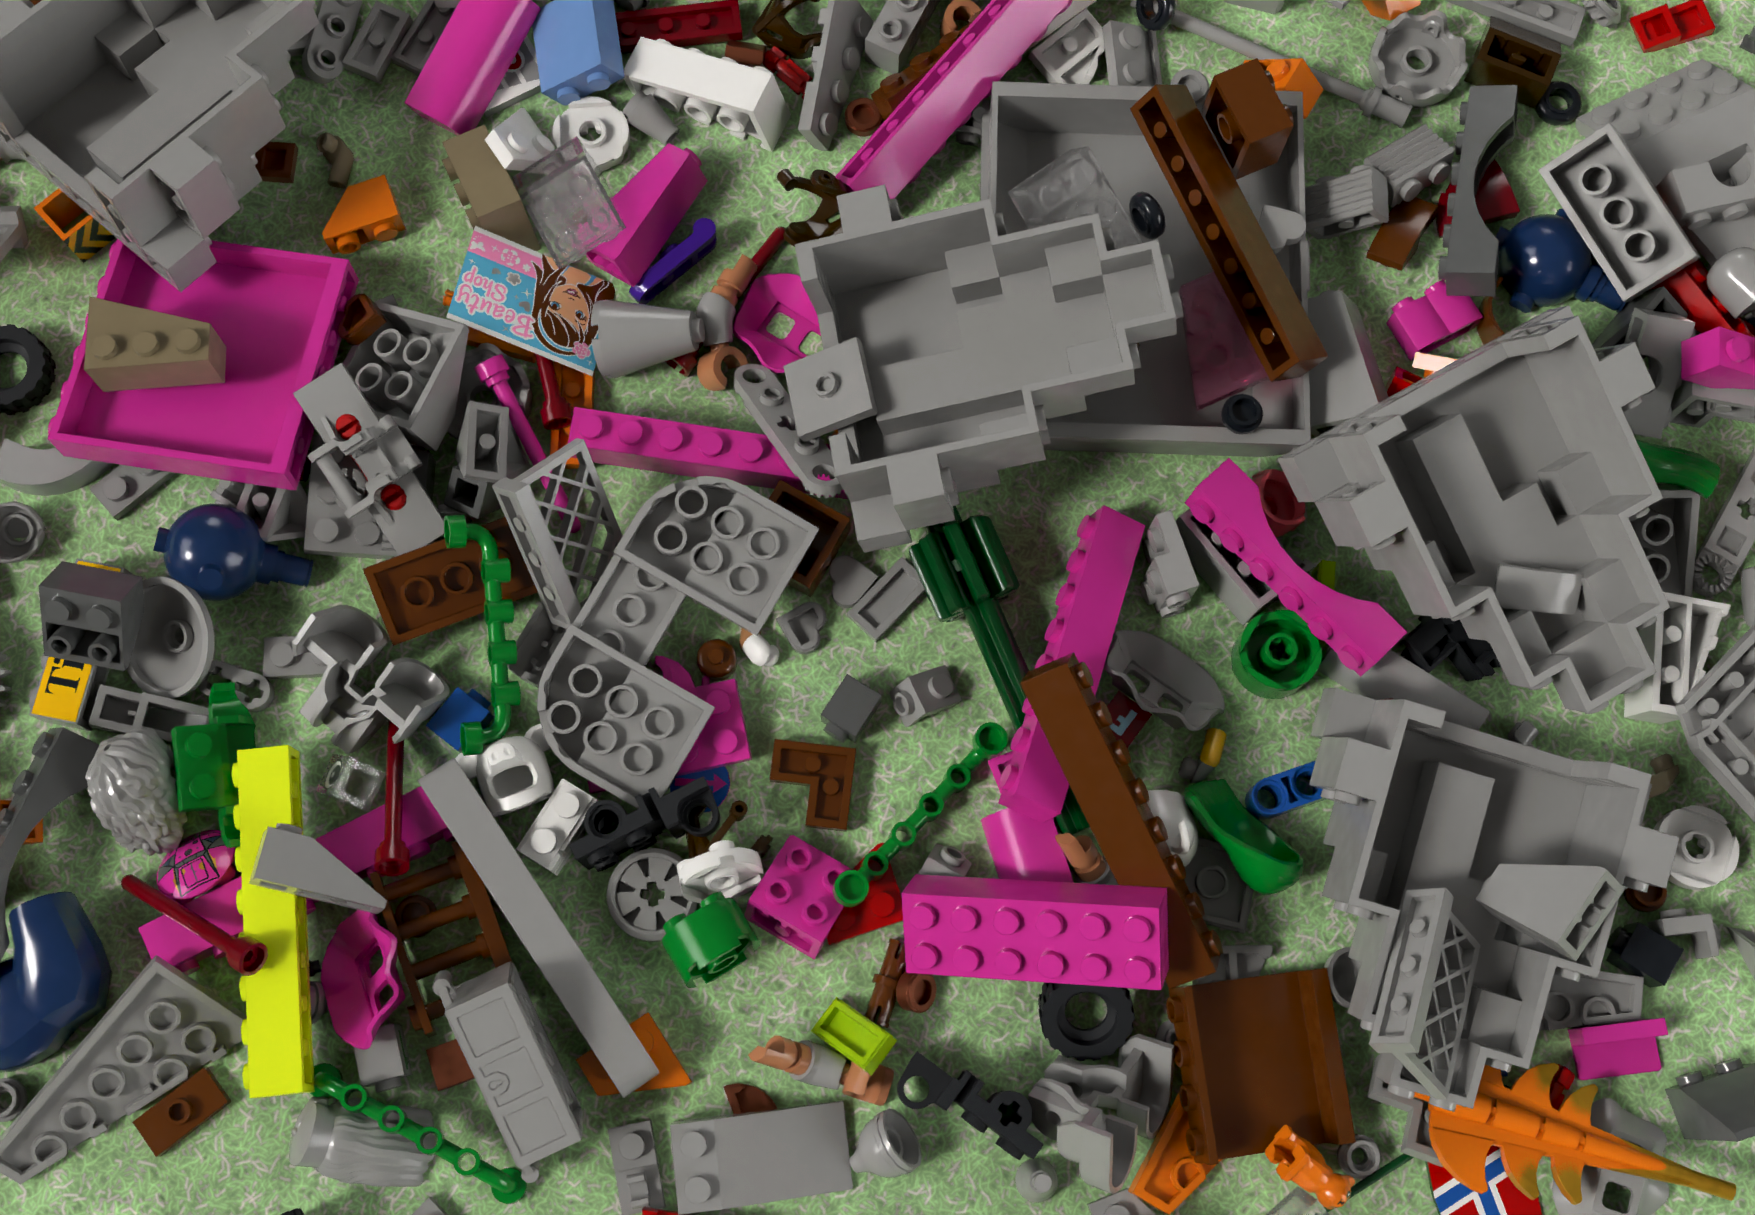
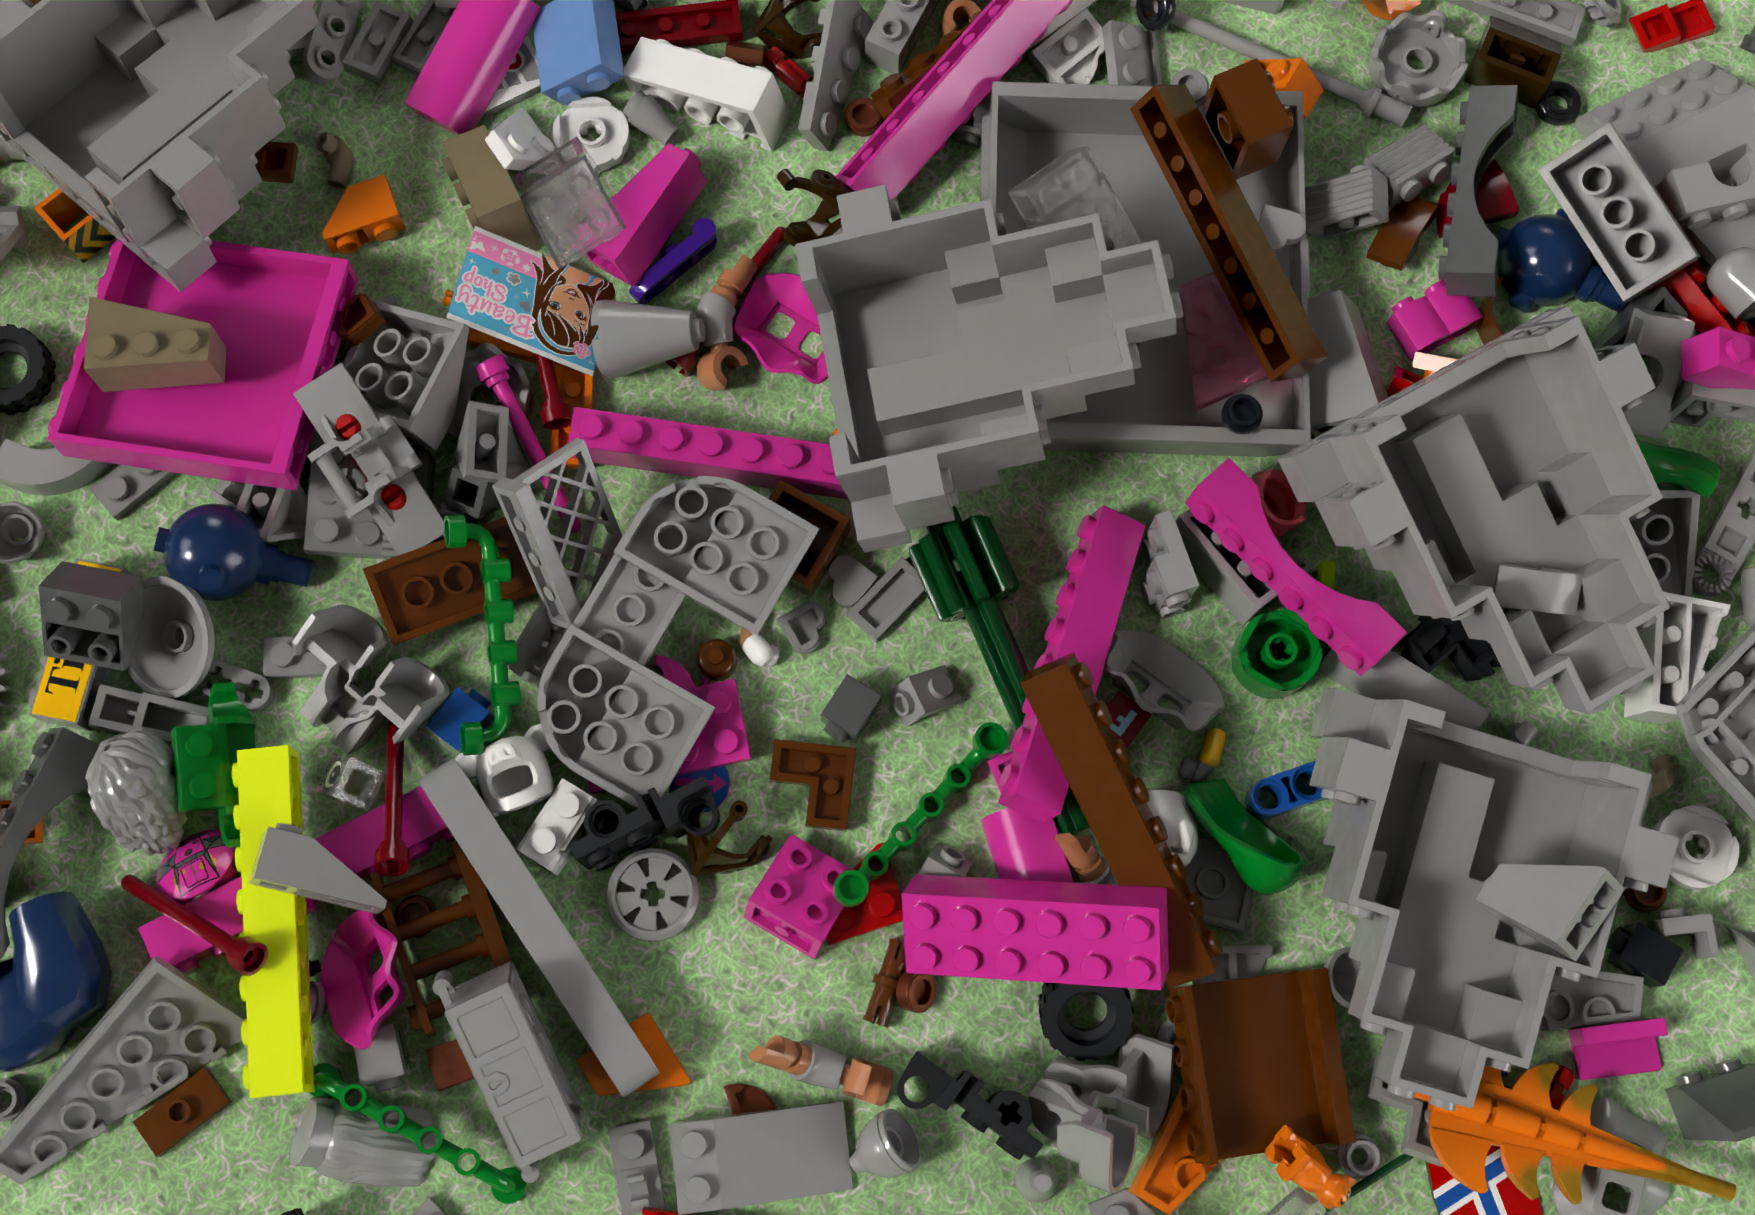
(709, 939): green brick -> none
(721, 869): white plate -> none
(773, 412): light grey piece -> none
(830, 389): light grey plate -> none
(854, 1036): lime tile -> none
(1147, 215): black piece -> none
(1409, 992): light grey fence -> none

